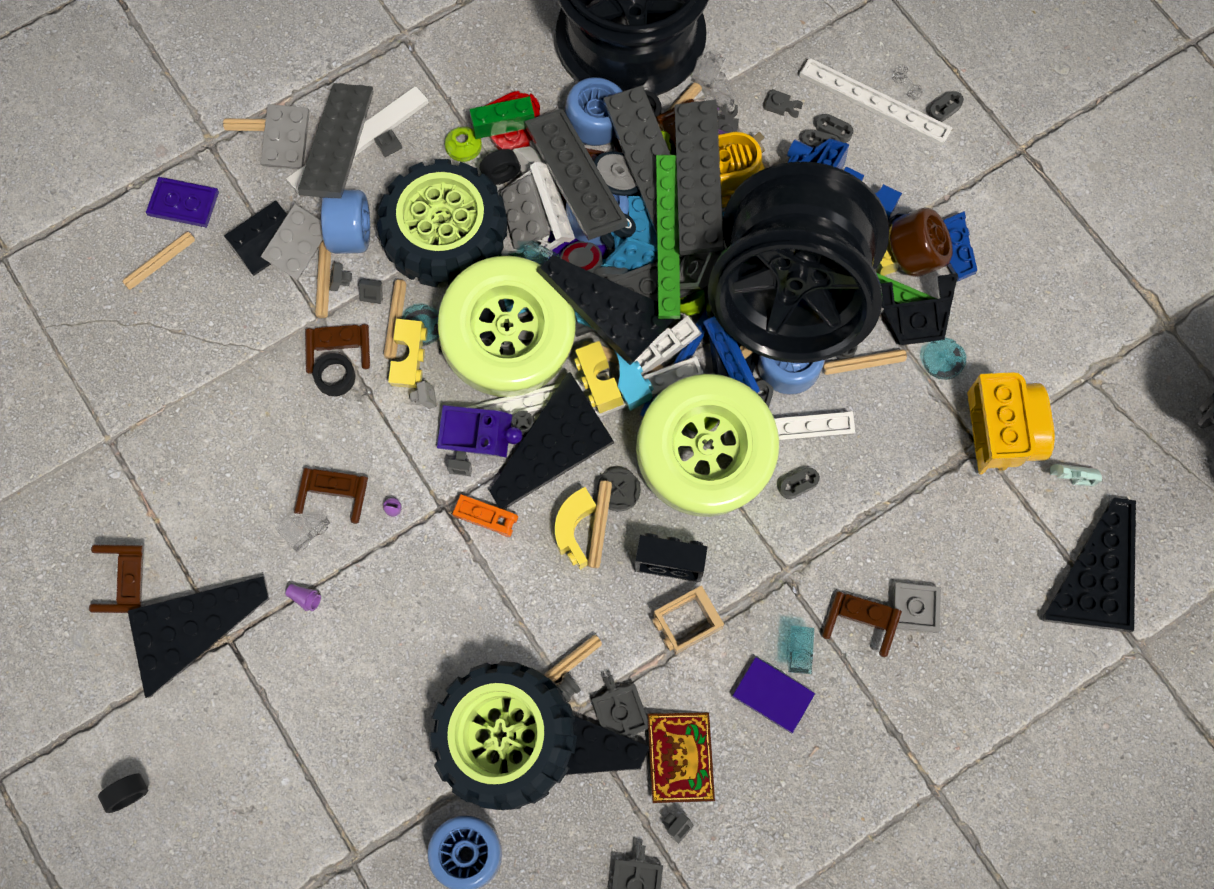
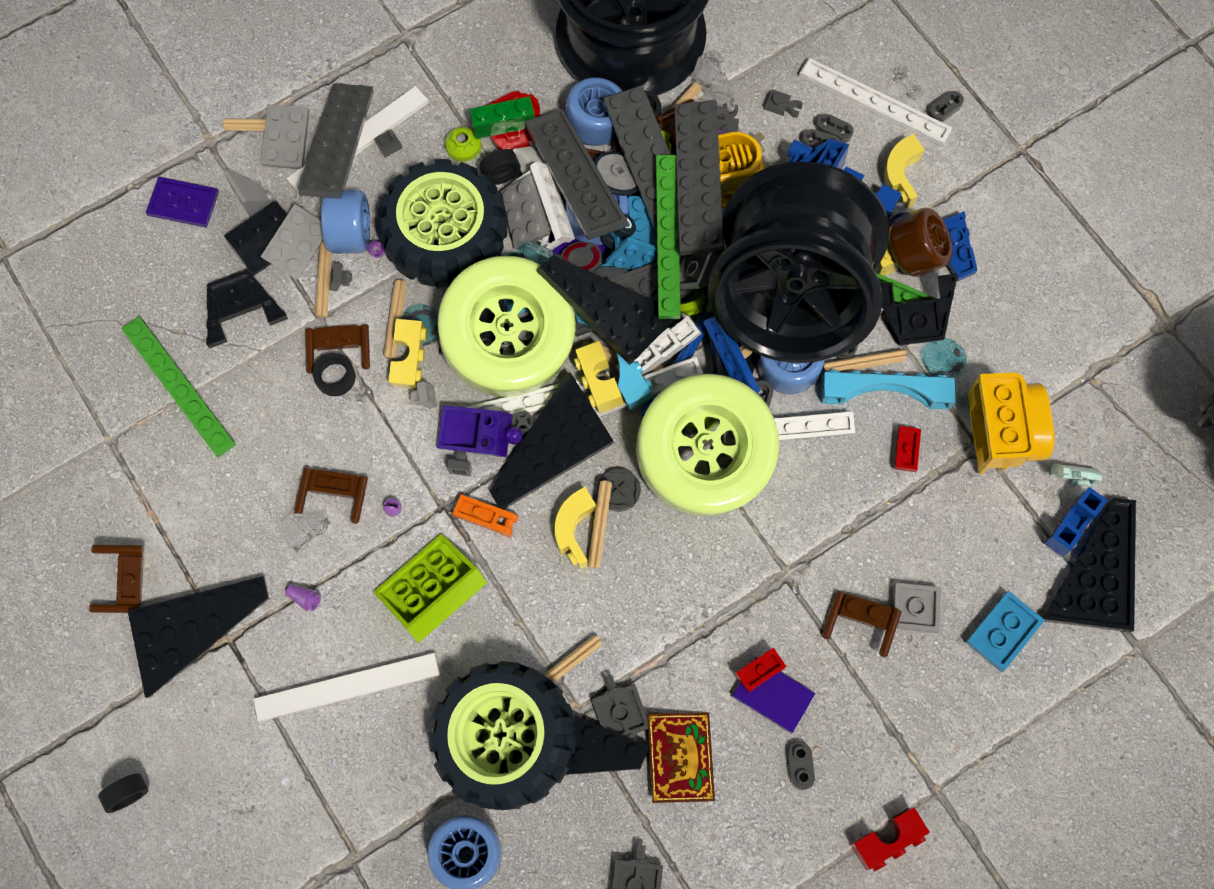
(158, 260): tan axle -> none
(178, 387): none -> bright green plate
(235, 297): none -> black wing
(248, 193): none -> light grey slope
(346, 687): none -> white tile
(371, 291): dark grey tile -> none
(376, 254): none -> medium lavender hinge
(430, 587): none -> lime slope
(568, 687): dark grey wheel -> none
(671, 557): black brick -> none
(678, 826): dark grey tile -> none
(708, 610): tan window -> none
(760, 670): none -> red plate
(797, 479): dark grey beam -> none
(800, 649): clear light blue slope -> none
(801, 765): none -> dark grey plate
(902, 155): none -> light yellow arch
(907, 449): none -> red plate
(908, 830): none -> red arch
(933, 392): none -> medium azure arch
(1005, 631): none -> dark azure plate
(1075, 521): none -> blue arch

